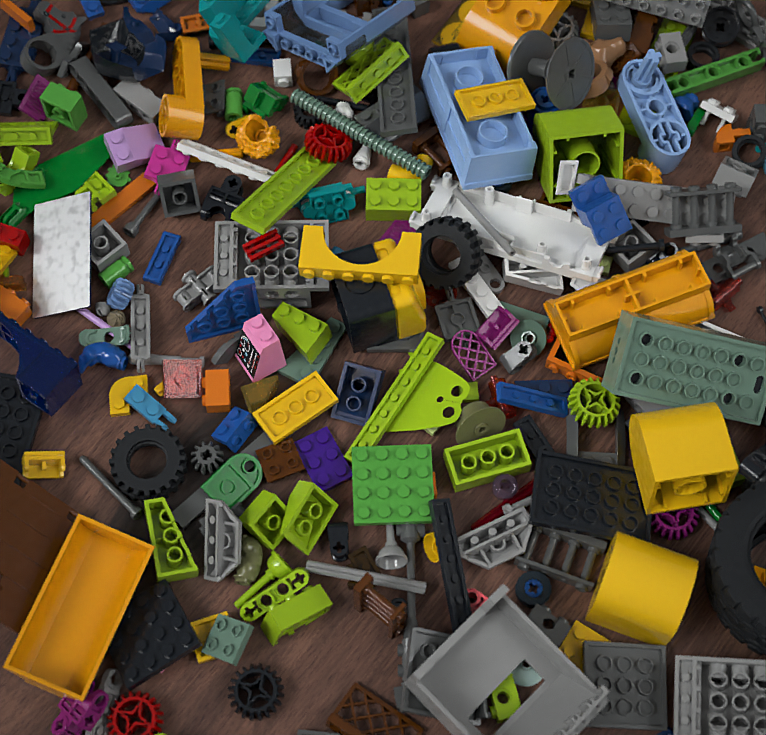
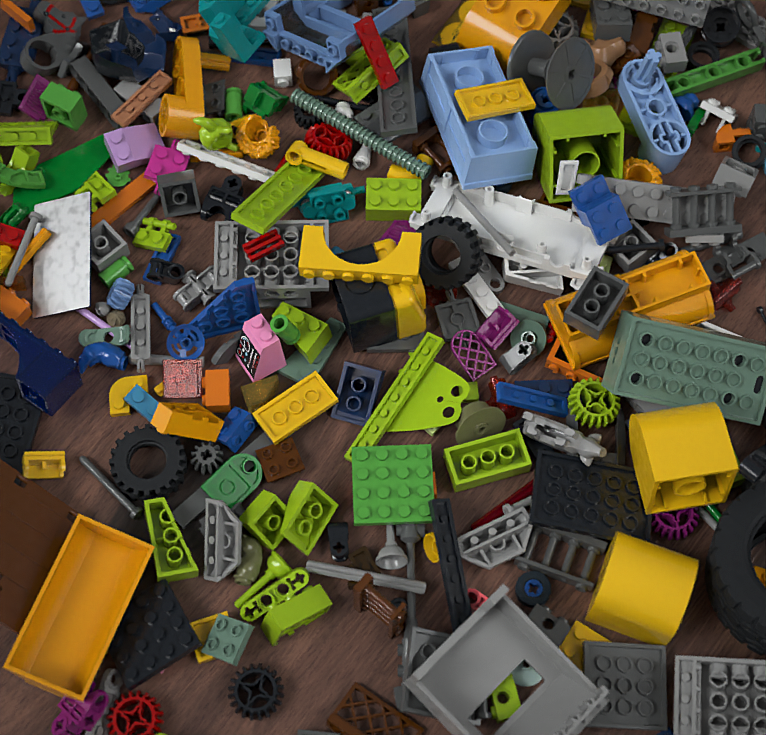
(34, 246): none -> light orange axle
(35, 218): none -> light grey bar
(142, 99): none -> nougat tile
(152, 239): none -> lime plate
(164, 271): none -> black piece
(181, 338): none -> blue dish
(187, 421): none -> light orange wedge
(215, 133): none -> lime piece
(285, 329): none -> bright green piece
(301, 154): none -> yellow piece
(323, 460): dark purple plate -> none
(376, 52): none -> red plate
(504, 480): clear purple head -> none
(563, 437): none -> light grey animal
(595, 302): none -> dark grey brick

